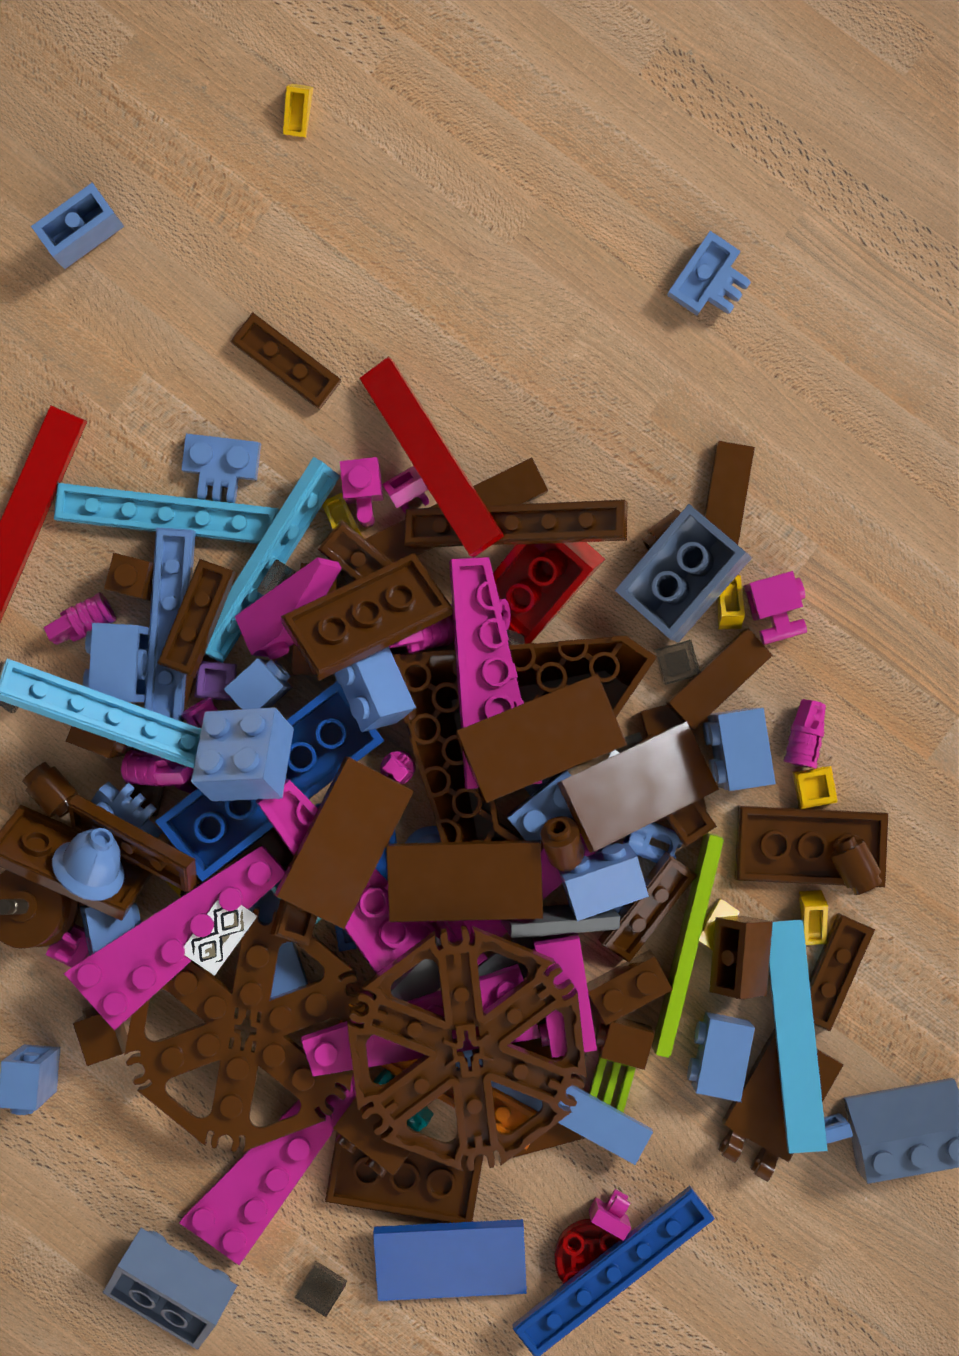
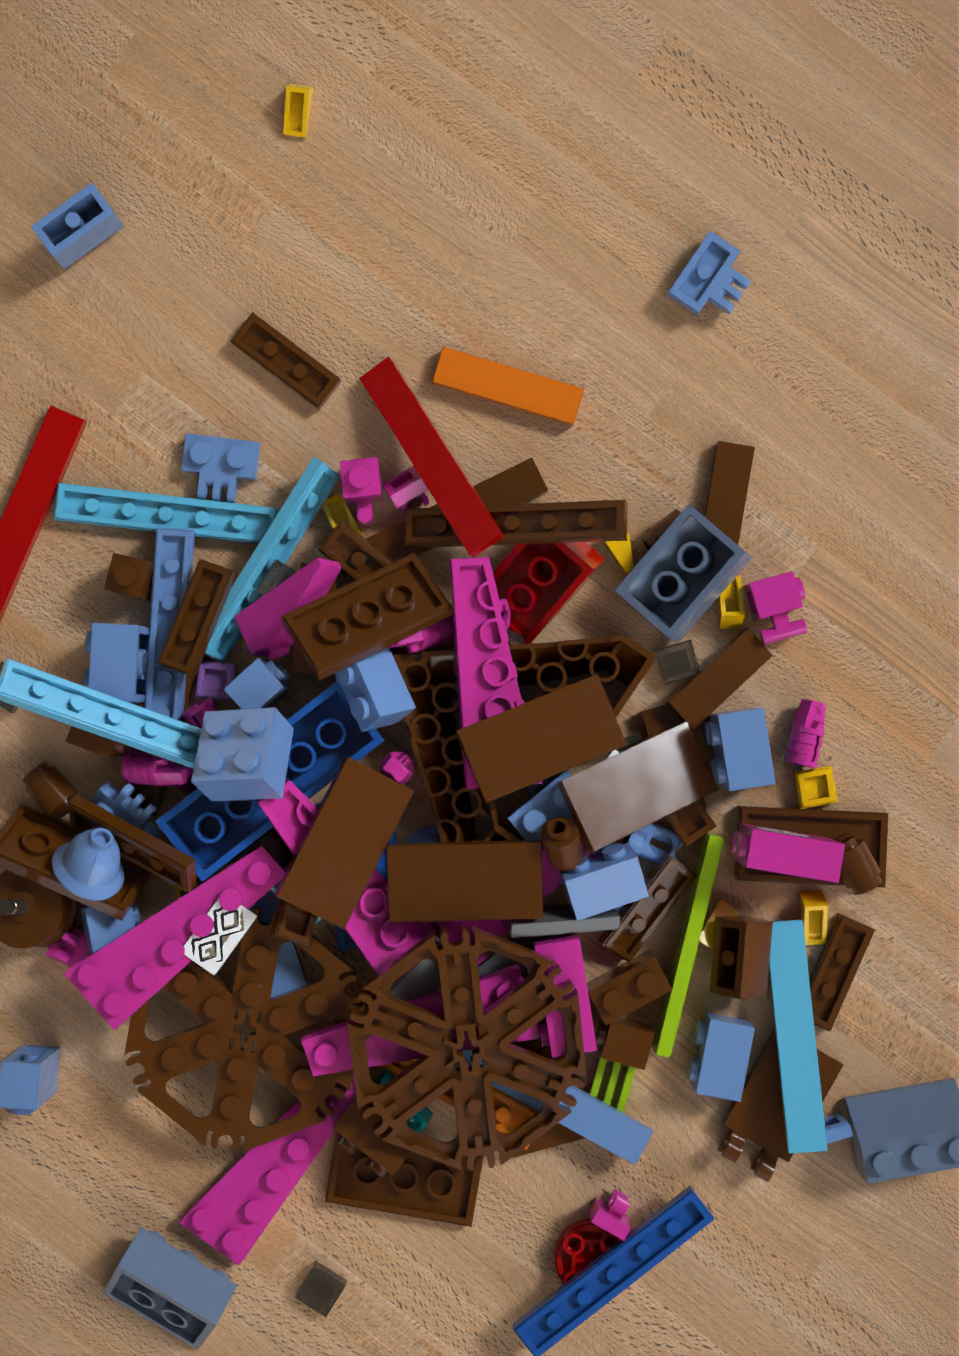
(78, 620): dark pink hinge -> none
(98, 1038): reddish brown brick -> none
(450, 1260): blue tile -> none
(508, 386): none -> orange tile
(621, 553): none -> yellow piece
(787, 852): none -> dark pink brick

